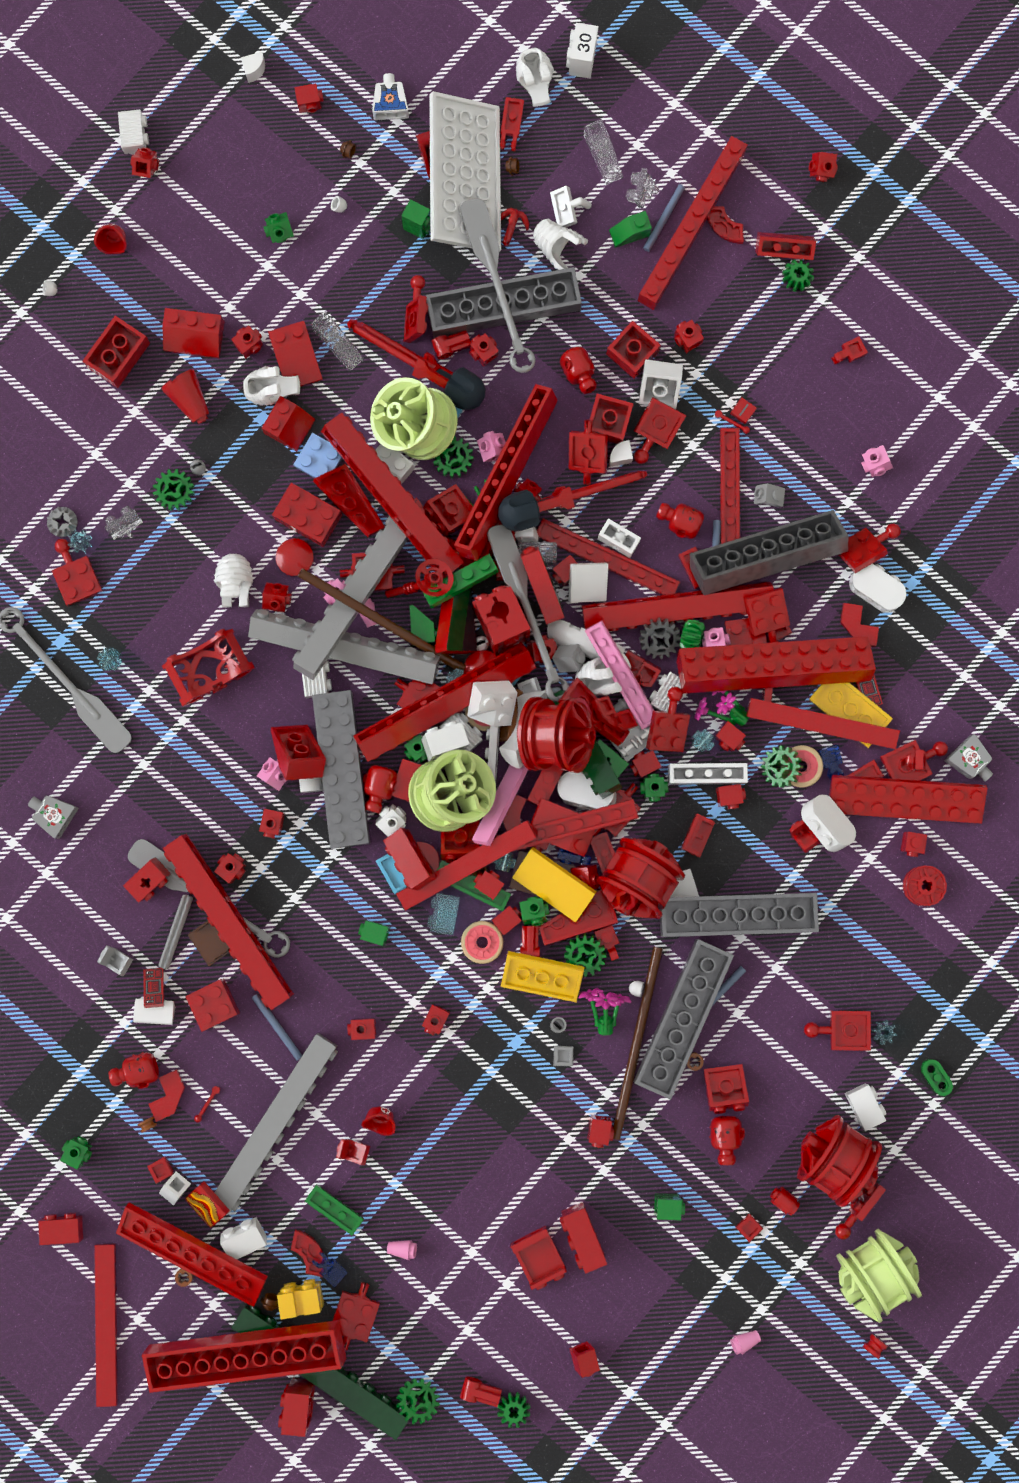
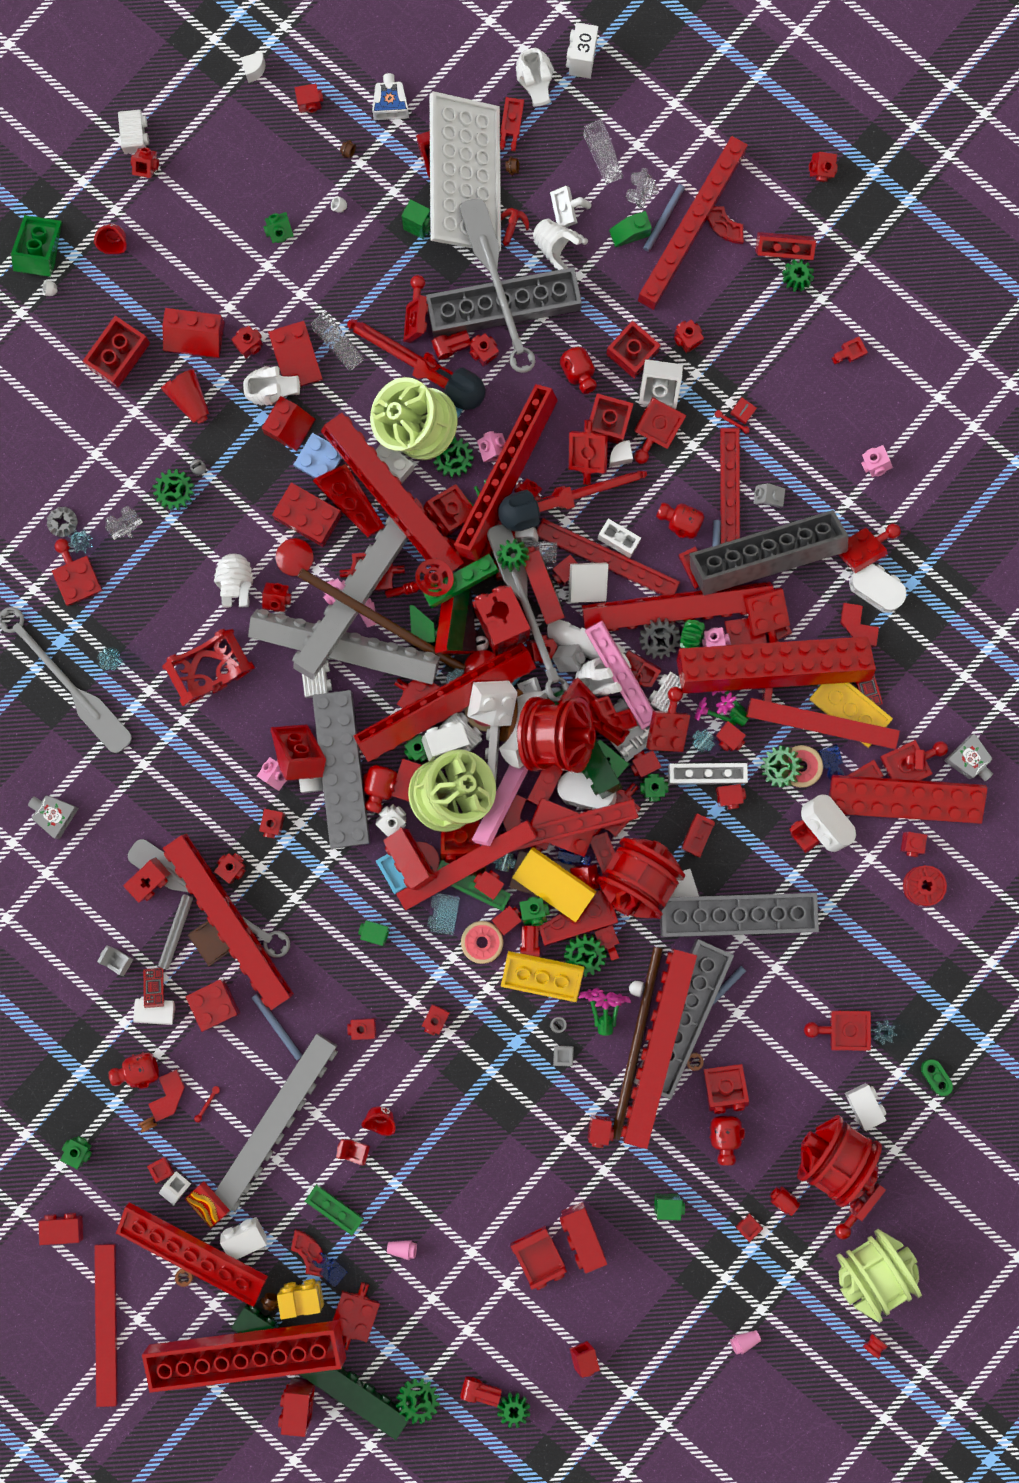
(36, 246): none -> green slope
(505, 555): none -> green gear
(659, 1048): none -> red brick

